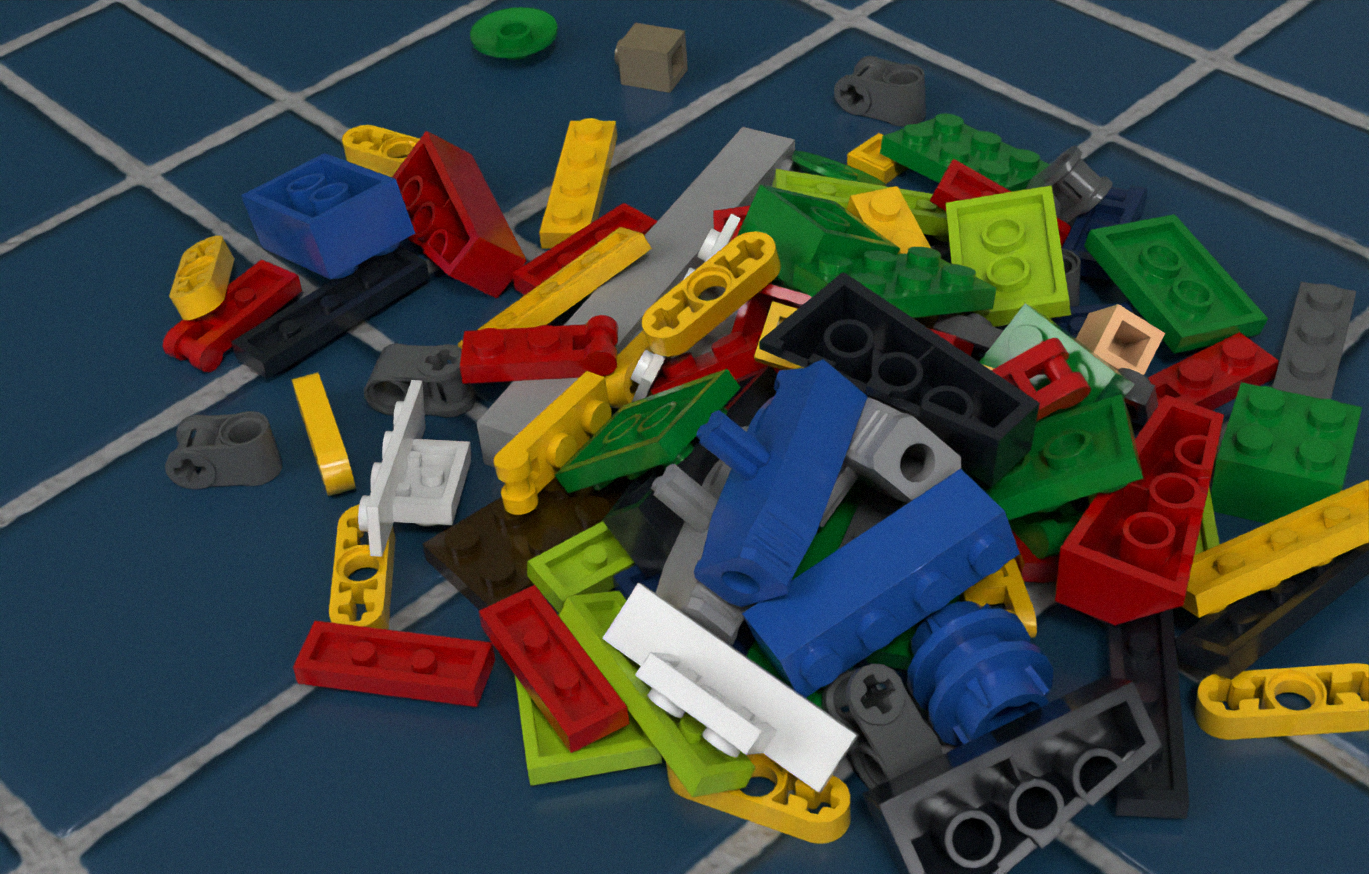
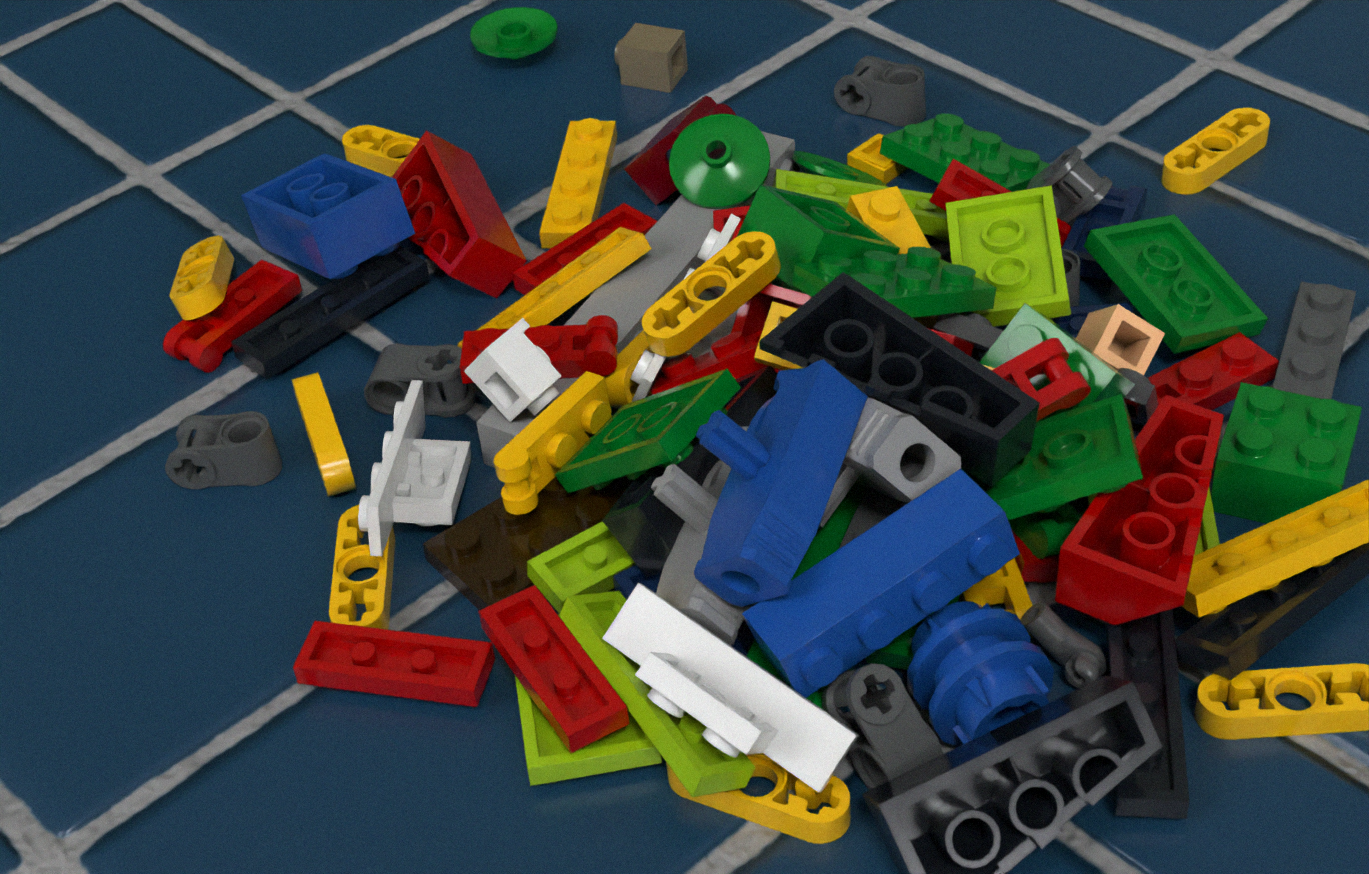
(515, 373): none -> white brick
(651, 164): none -> dark red torso
(725, 180): none -> green dish
(1078, 656): none -> dark grey arm
(1179, 163): none -> yellow beam

